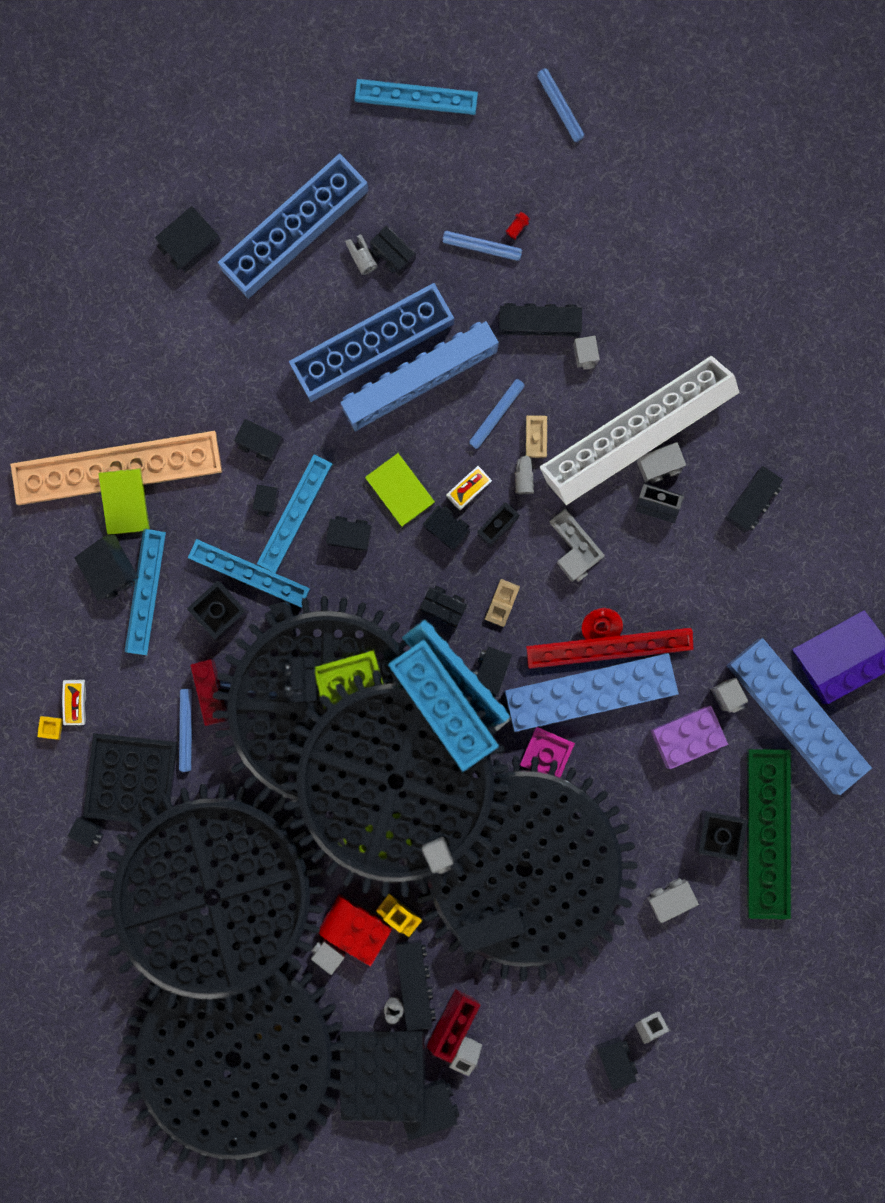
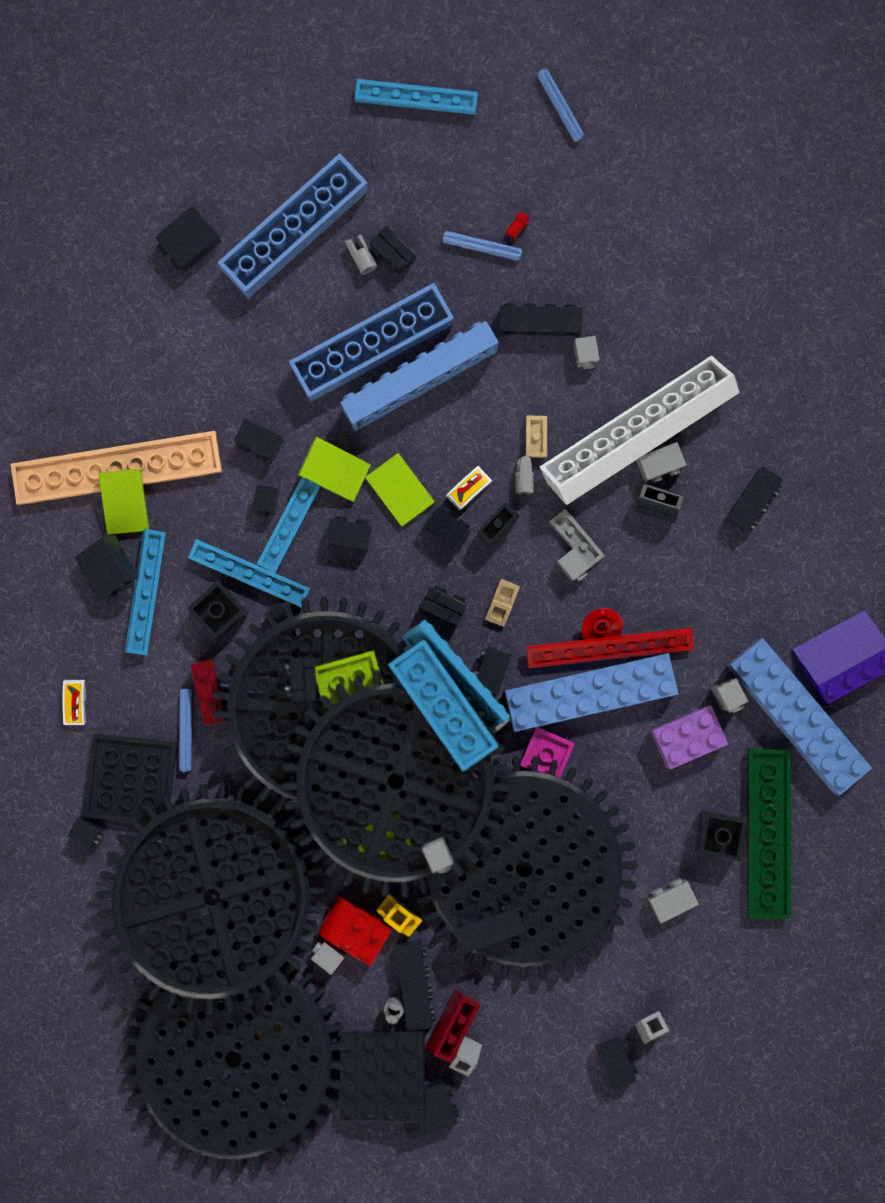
(50, 727): yellow plate -> none
(334, 469): none -> lime tile
(496, 414): medium blue axle -> none

